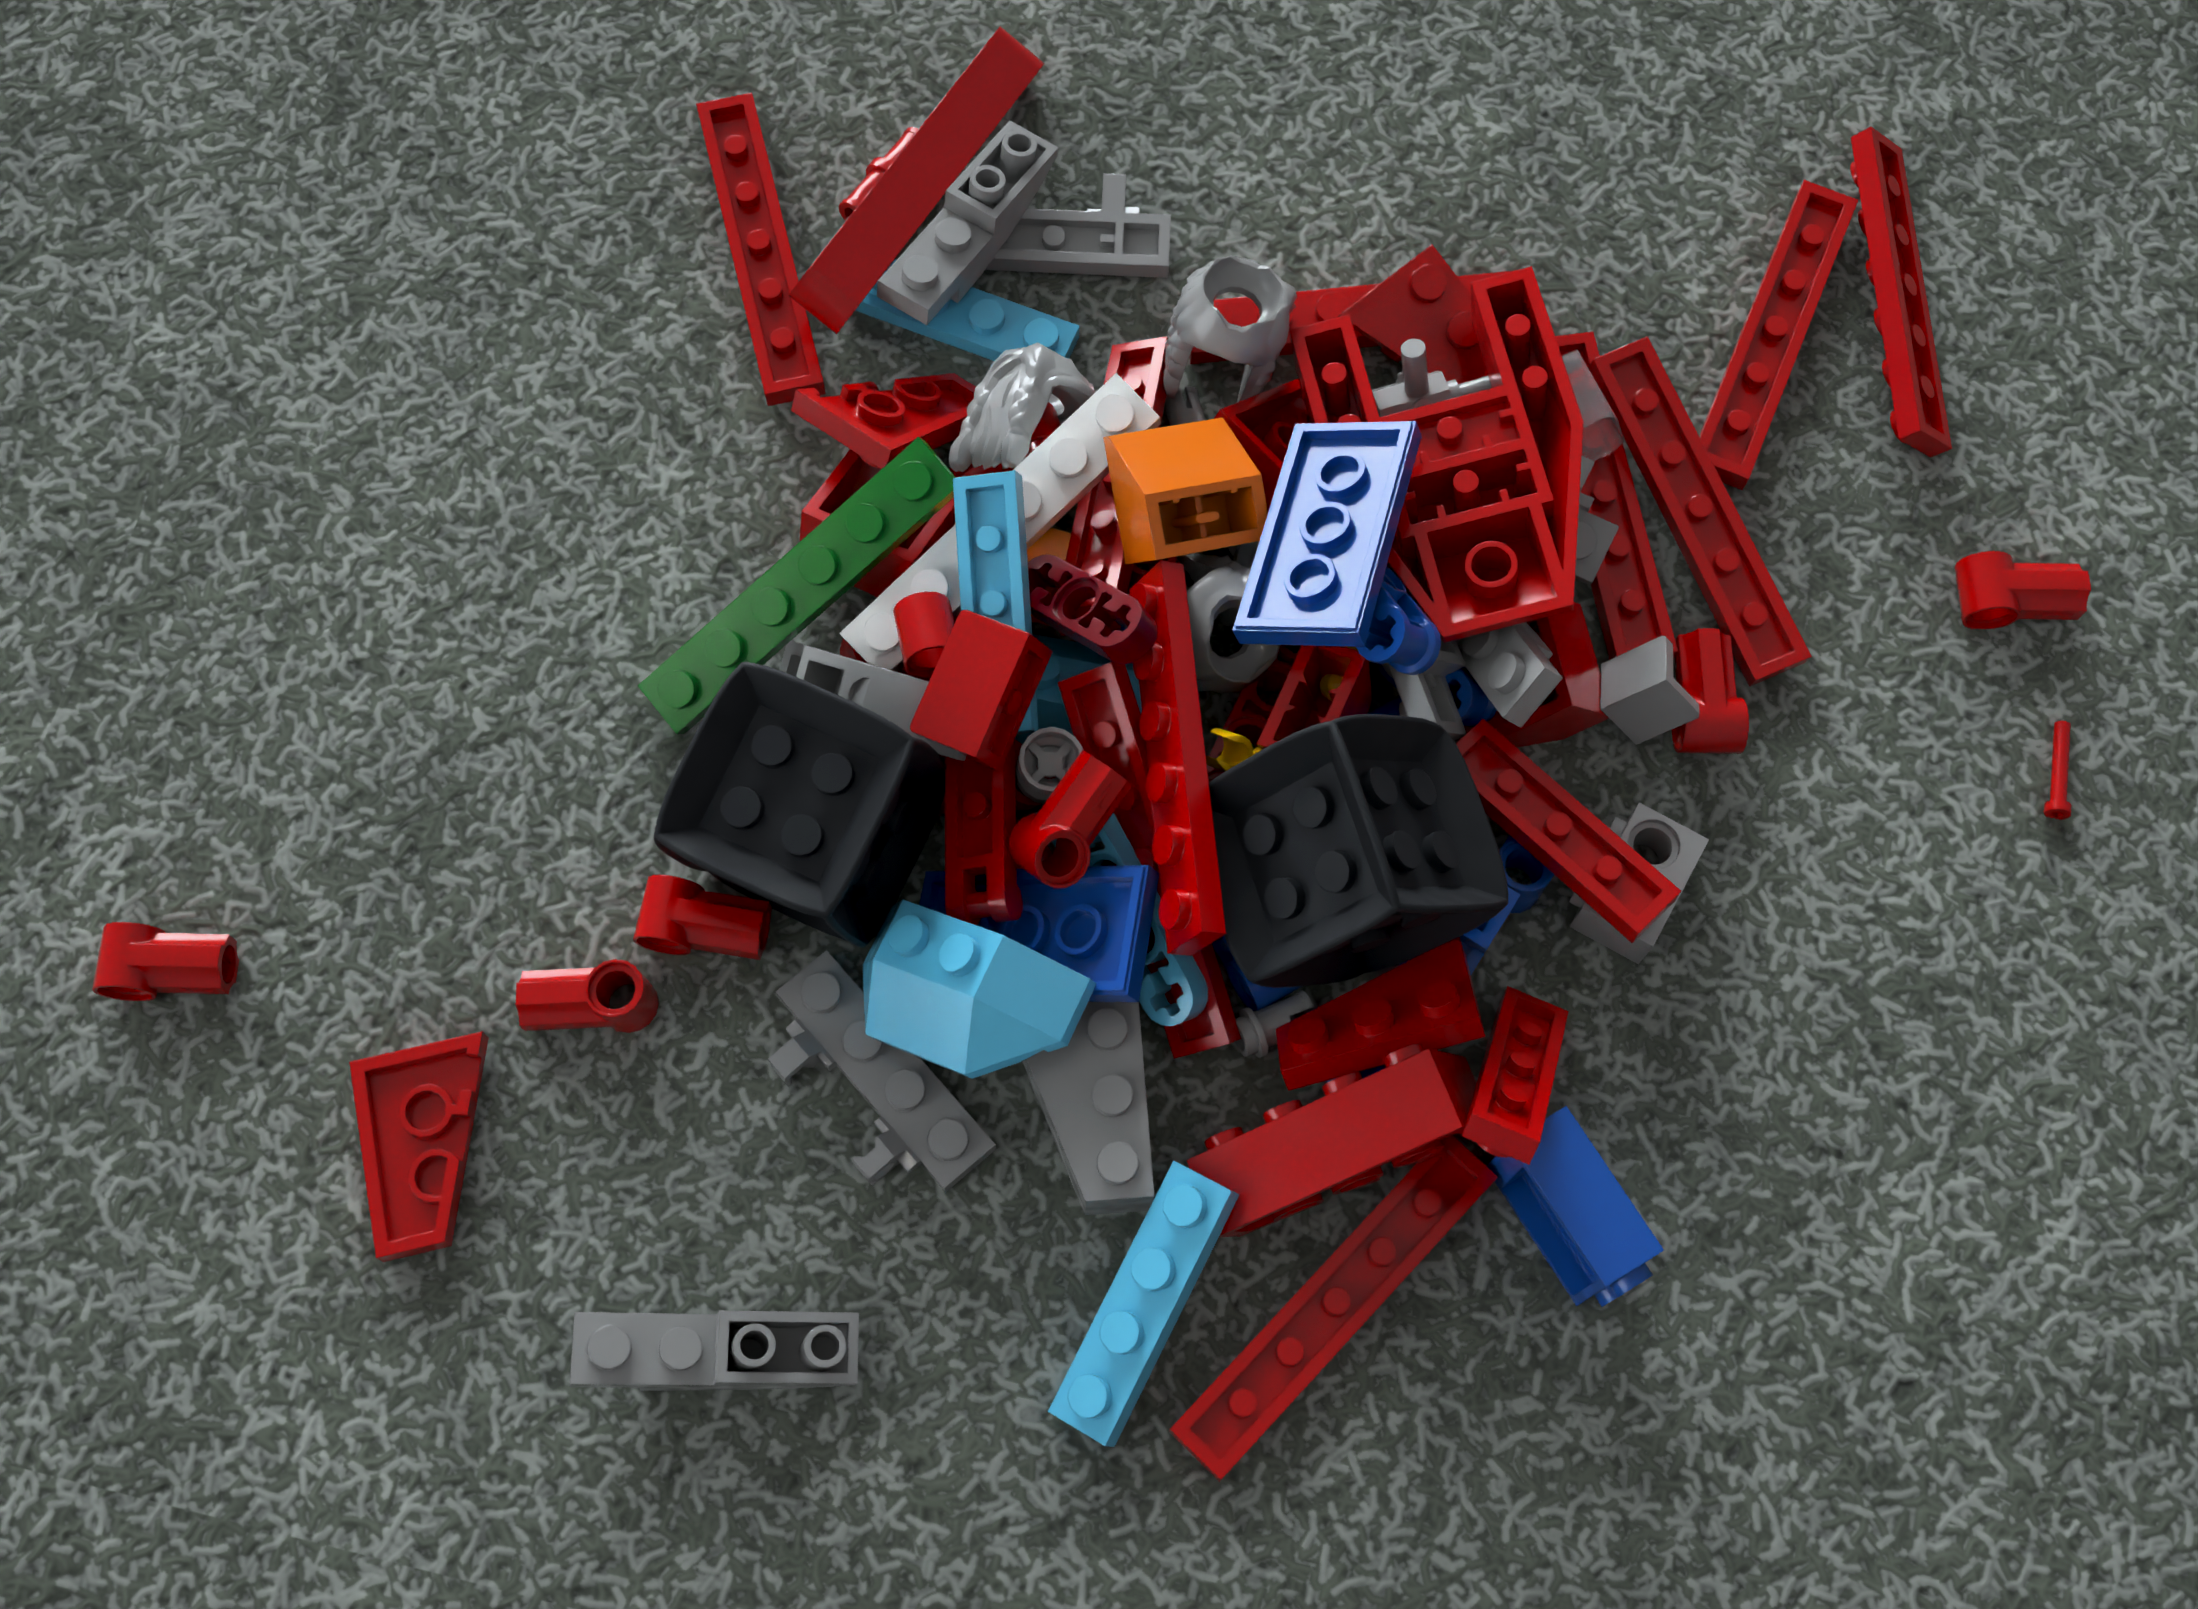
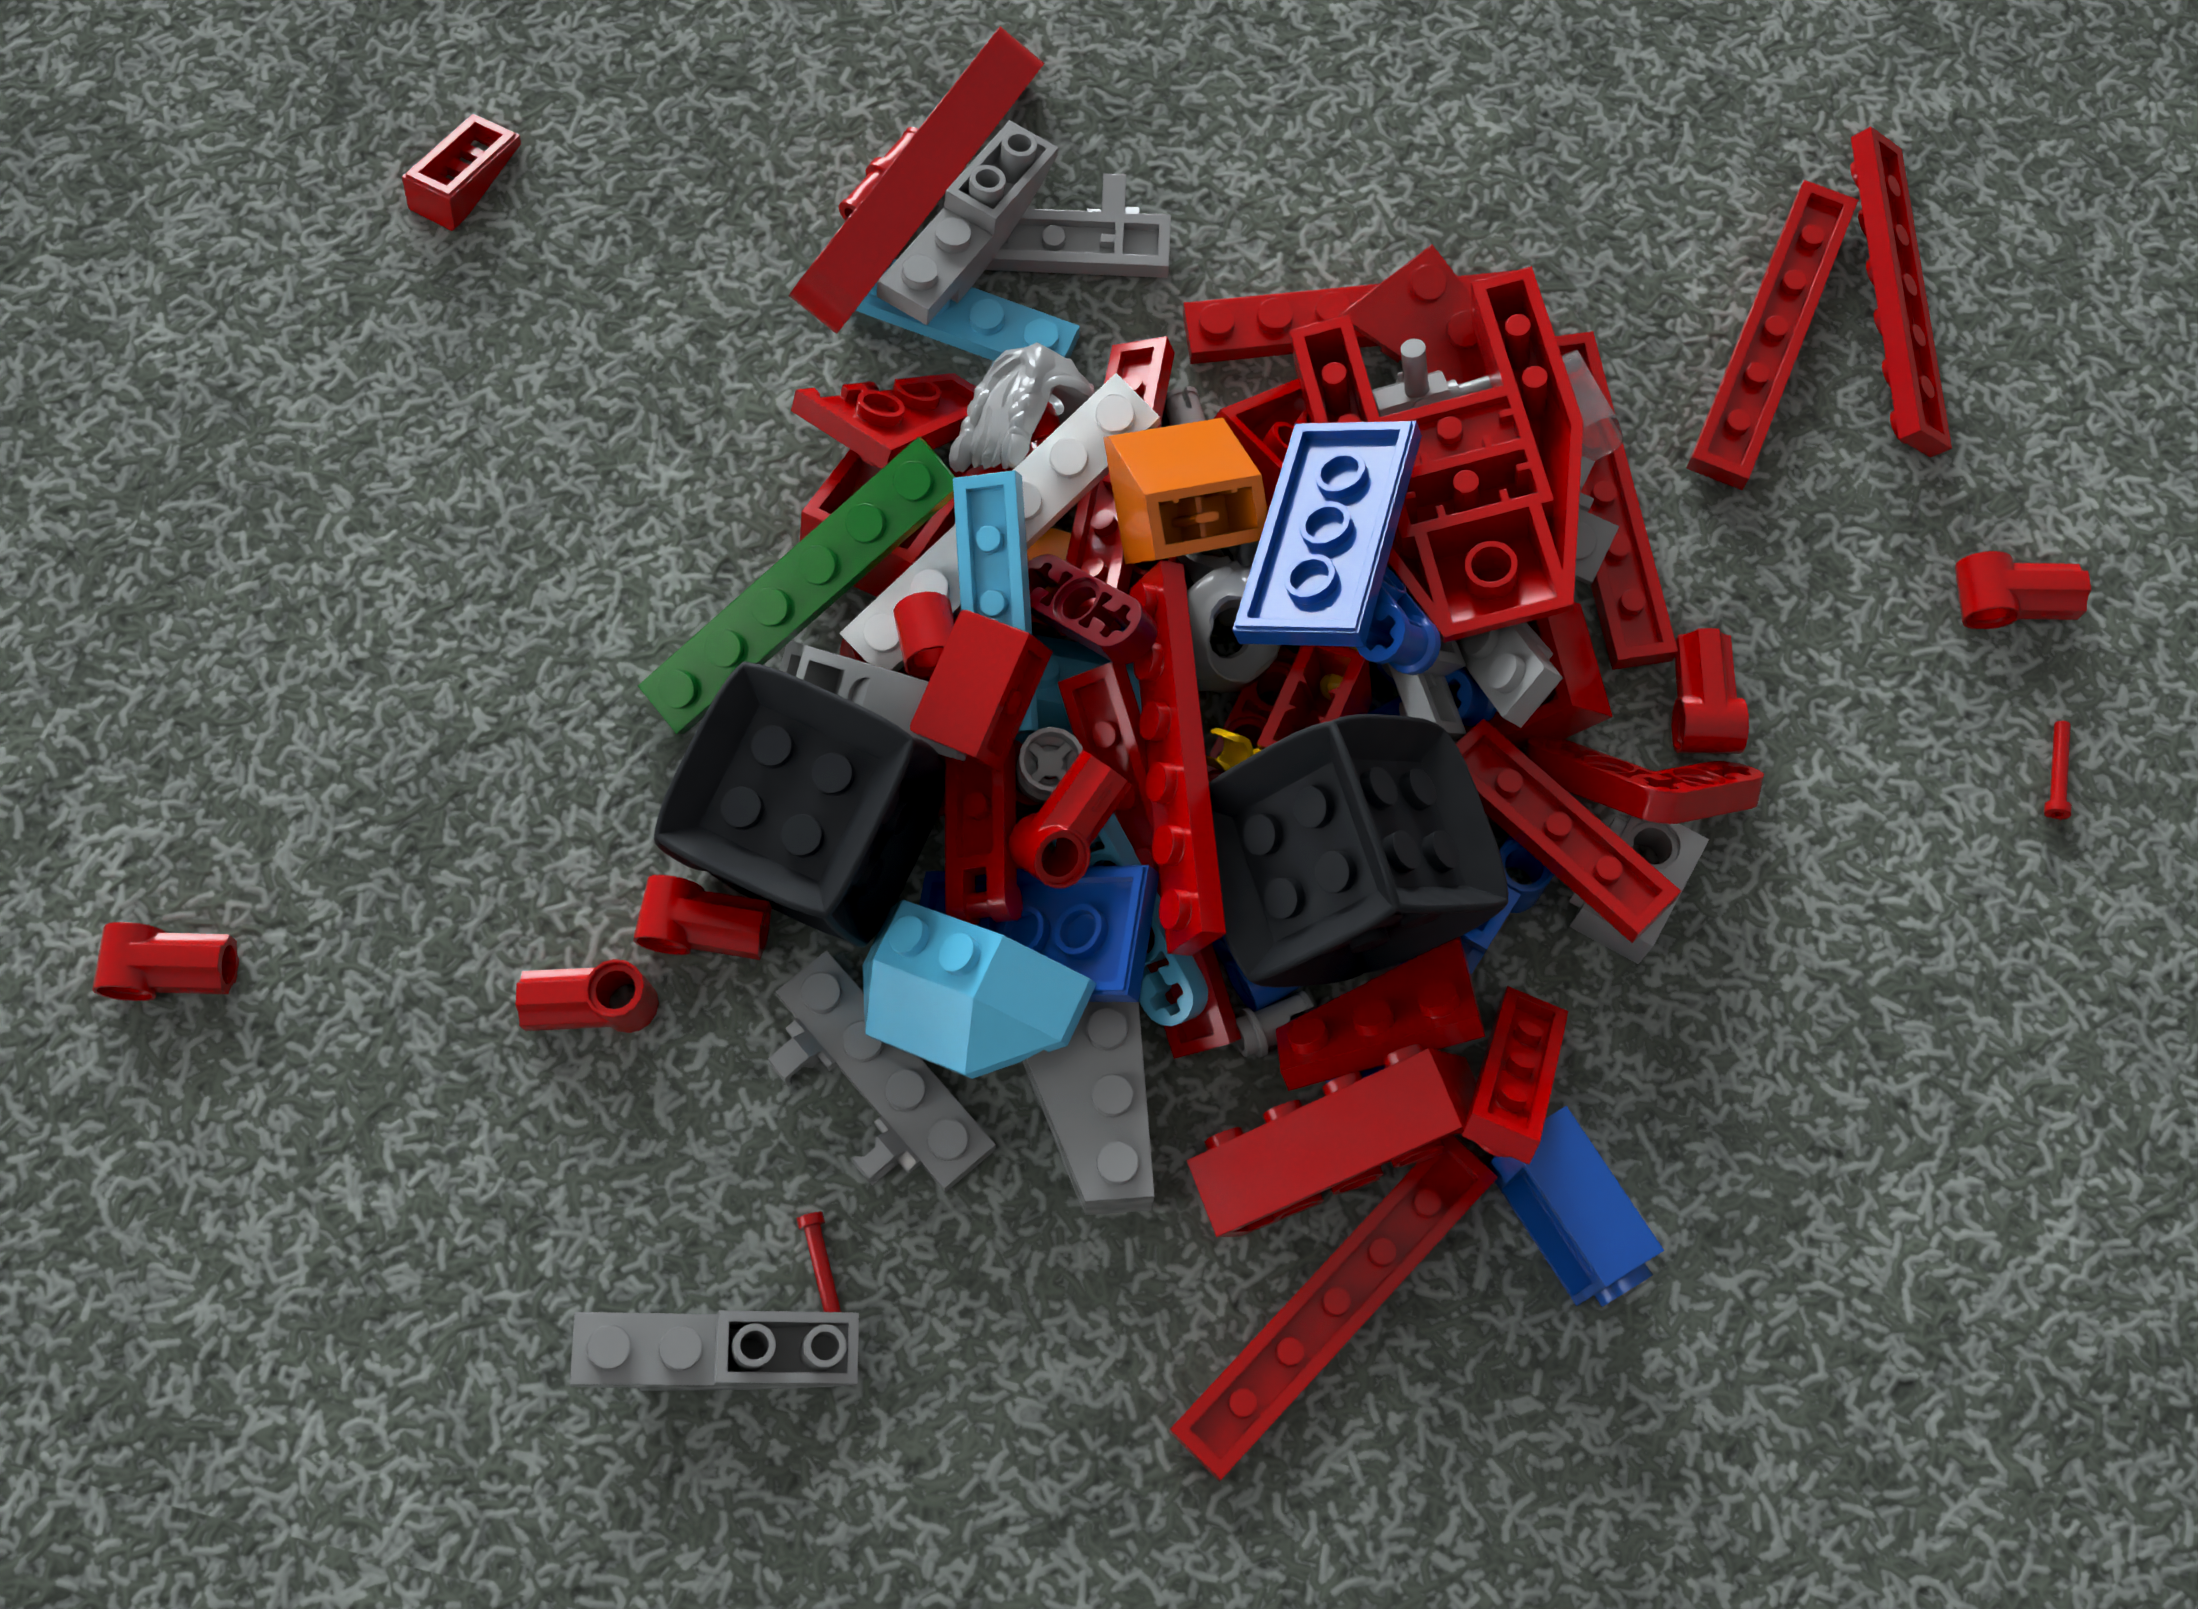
(416, 1139): red wing -> none
(449, 200): none -> red slope
(759, 248): red plate -> none
(811, 1224): none -> red piece
(1143, 1304): medium azure plate -> none
(1202, 325): light grey piece -> none
(1643, 694): light grey panel -> none
(1654, 796): none -> red beam
(1699, 512): red plate -> none

